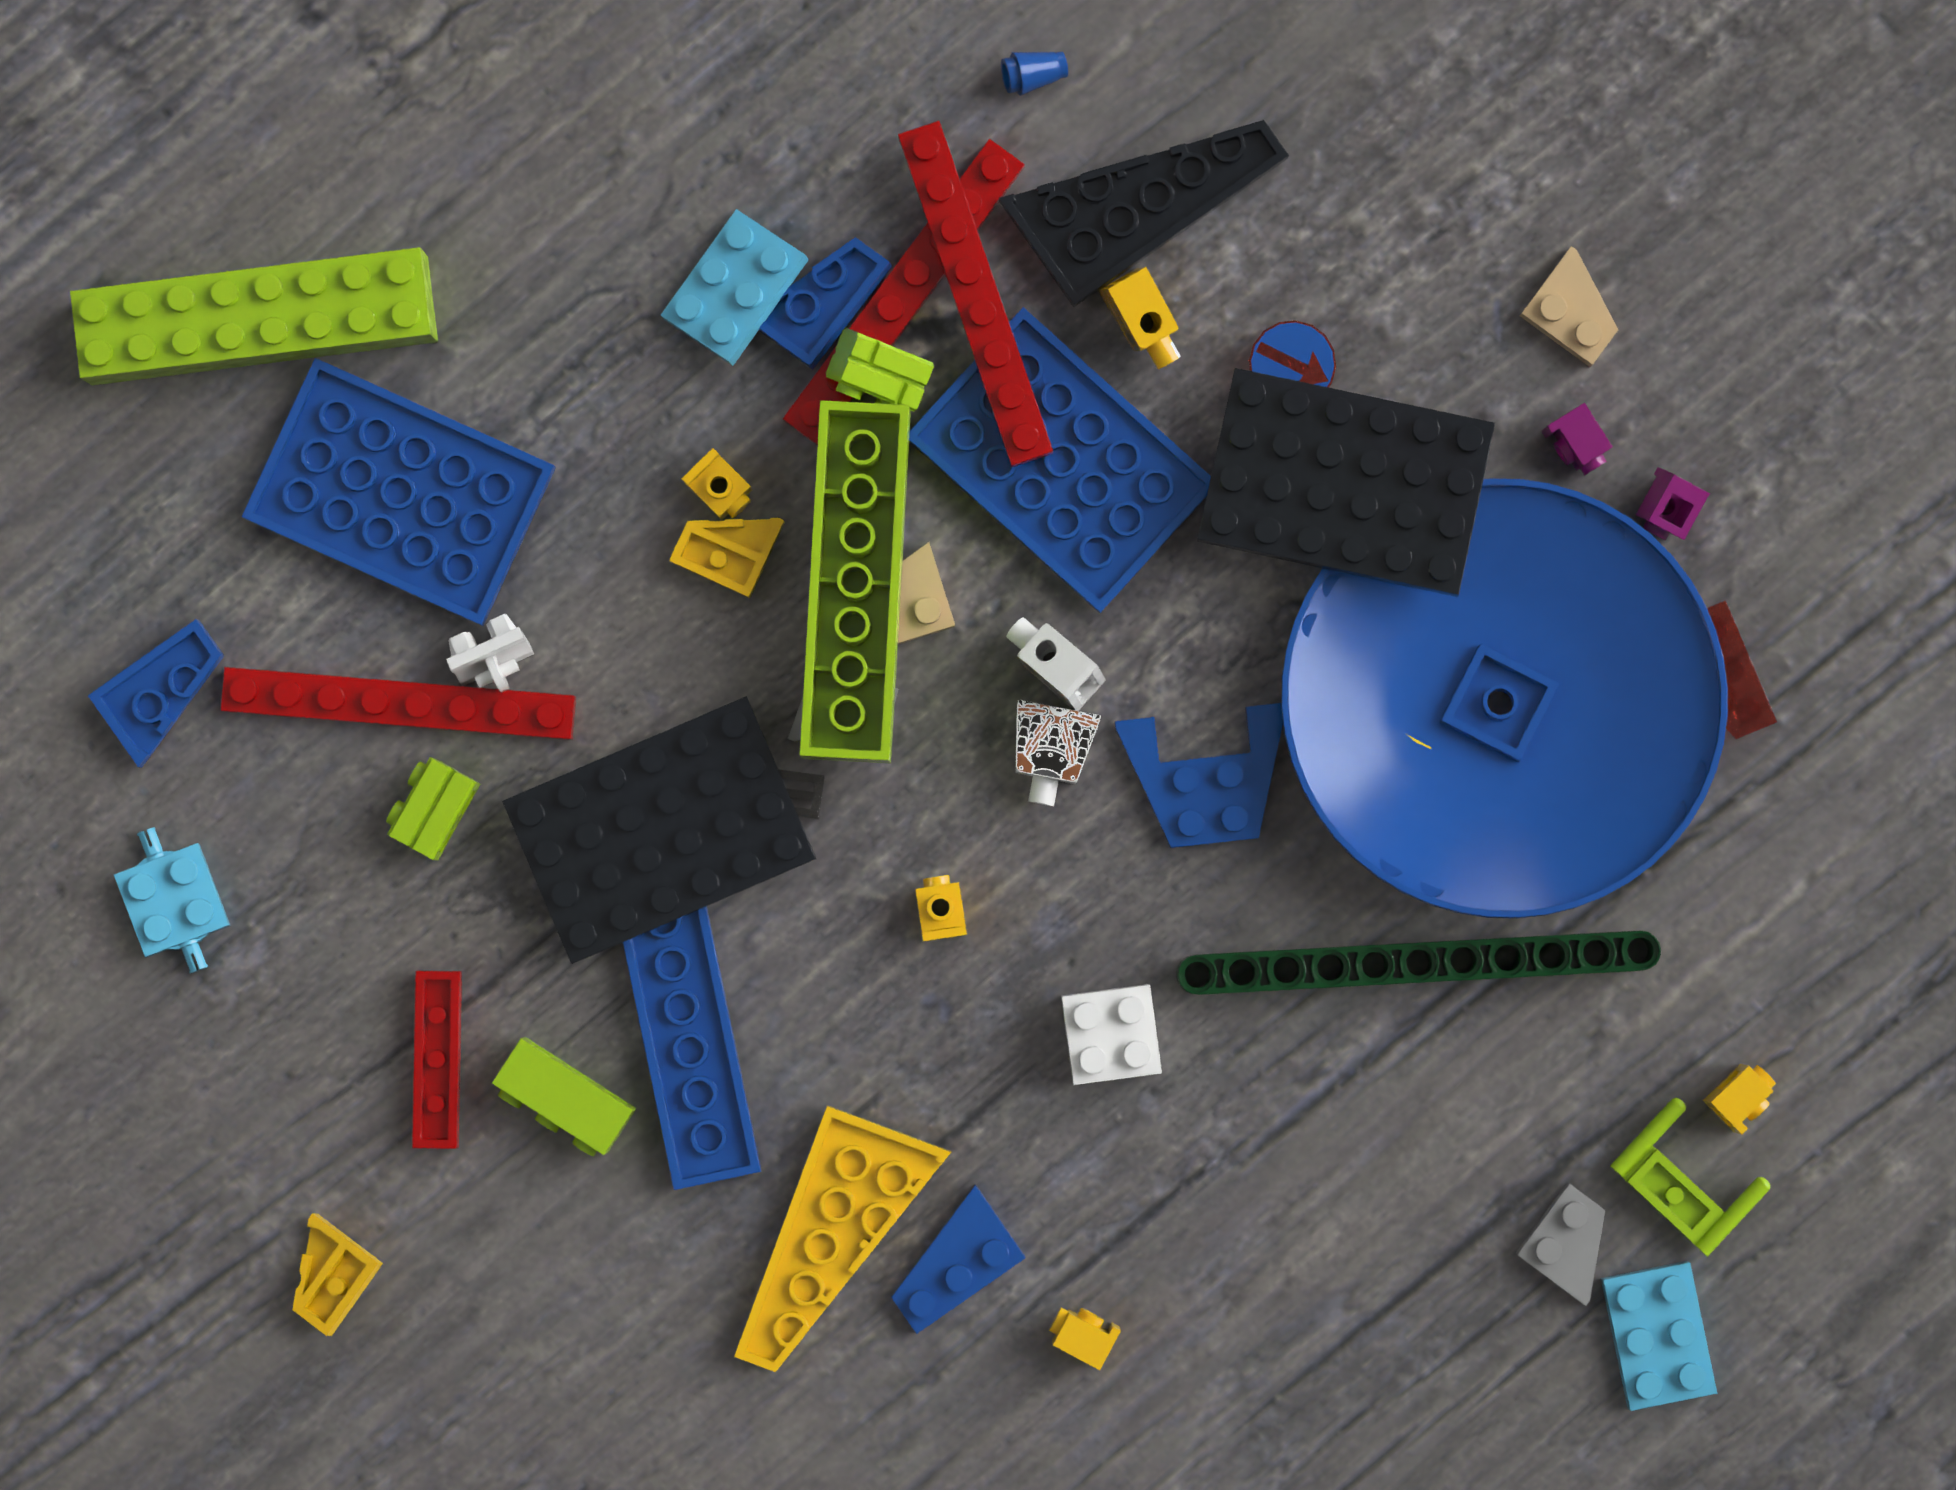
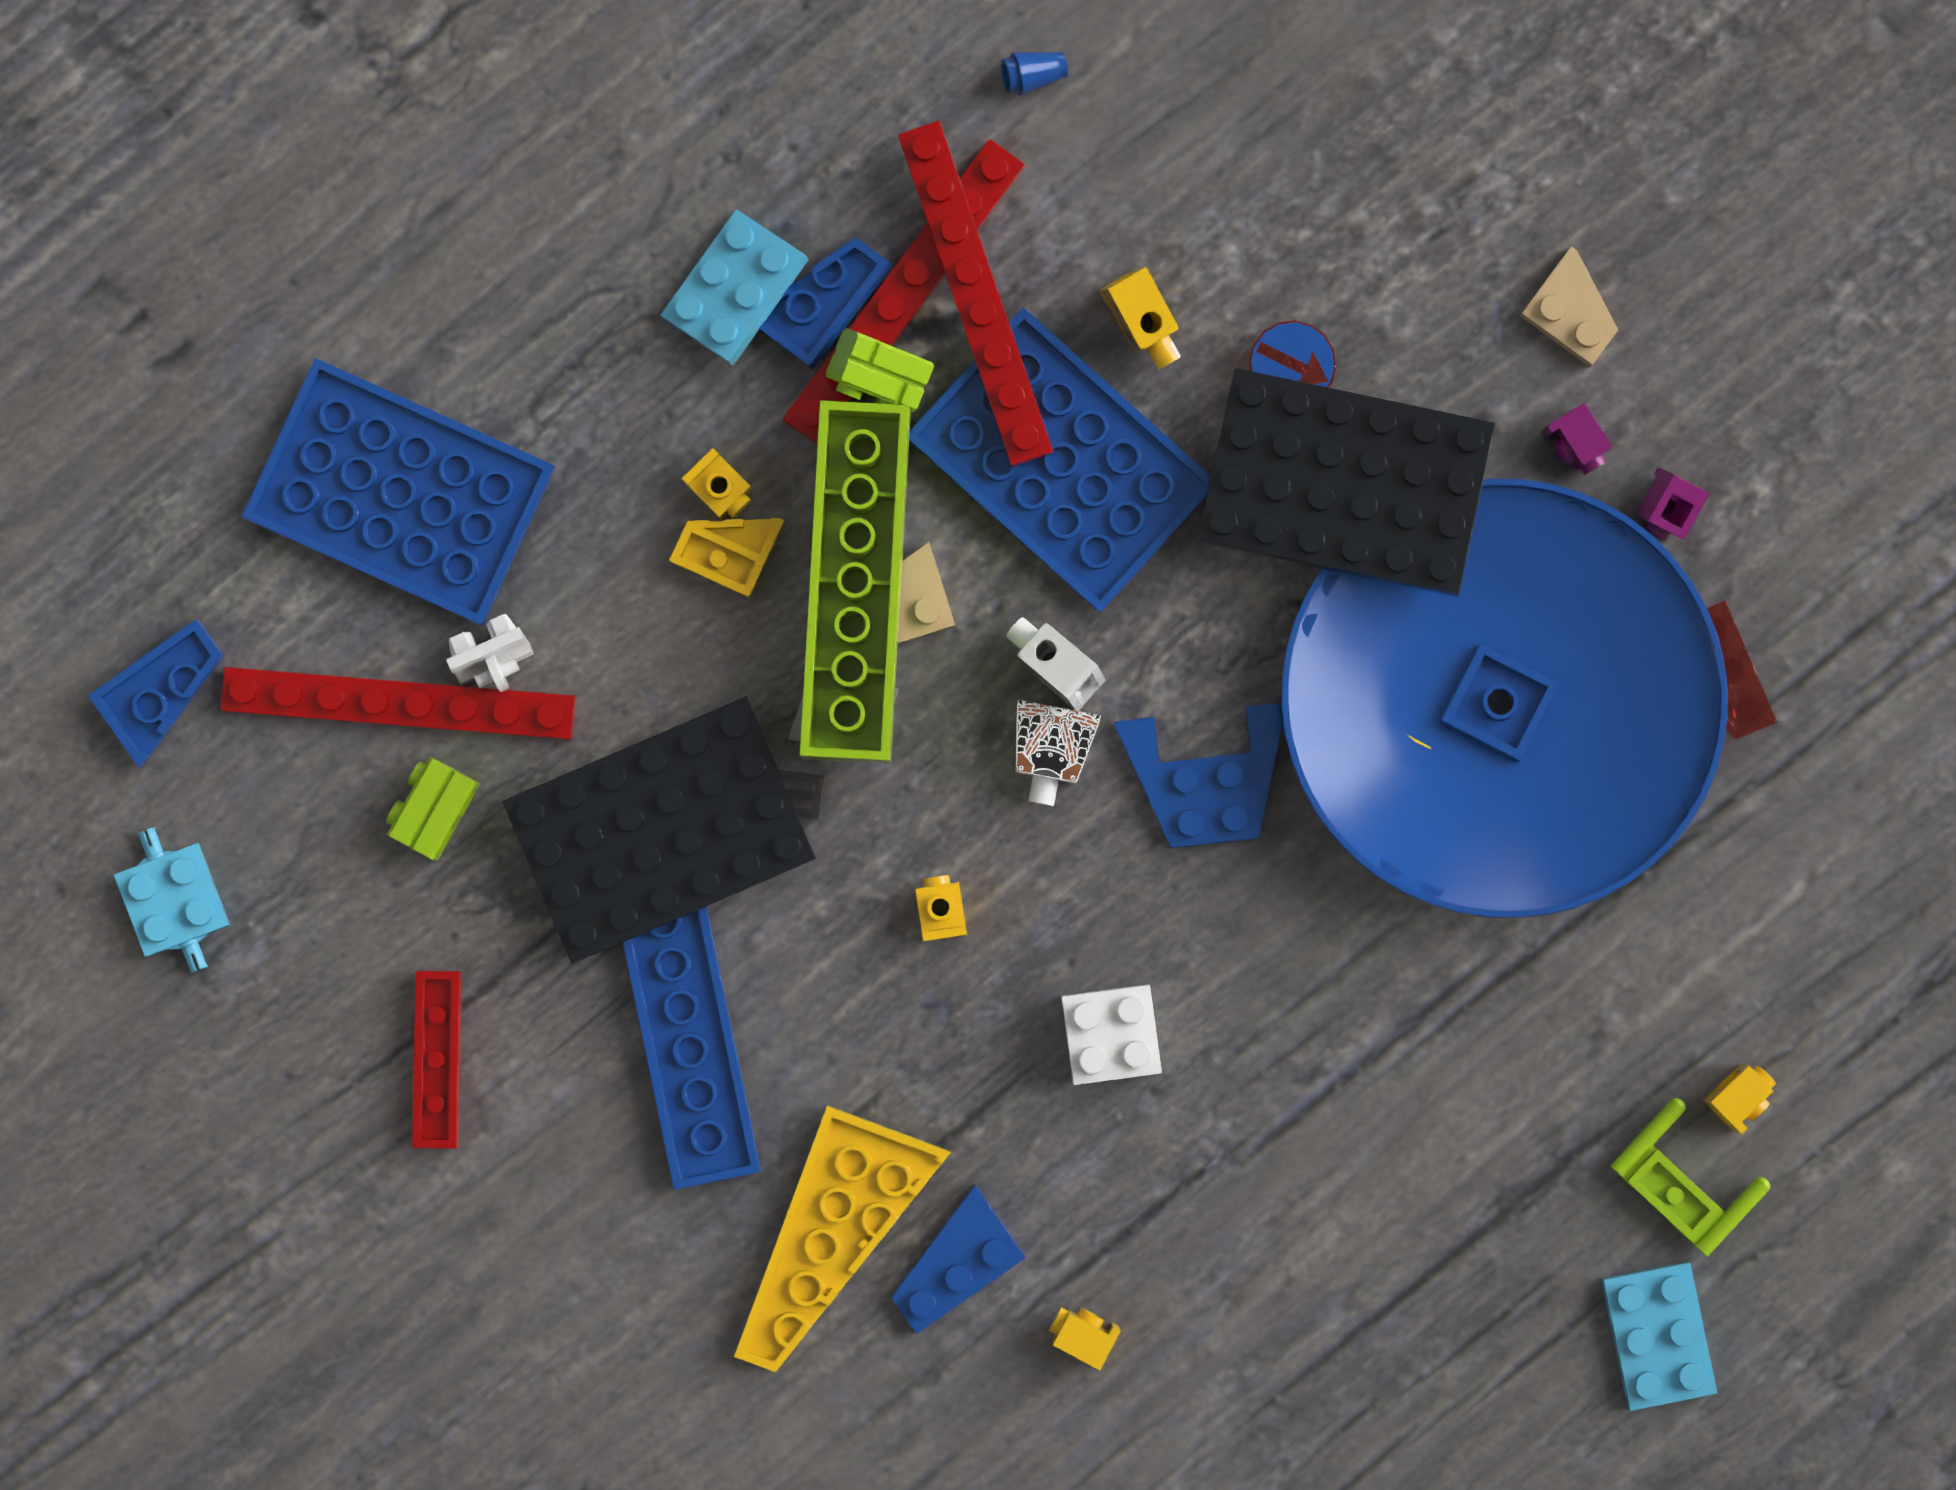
(253, 316): lime brick -> none
(331, 1275): yellow wing -> none
(563, 1097): lime brick -> none
(1121, 213): black wing -> none
(1439, 965): dark green beam -> none
(1567, 1242): light grey wing -> none

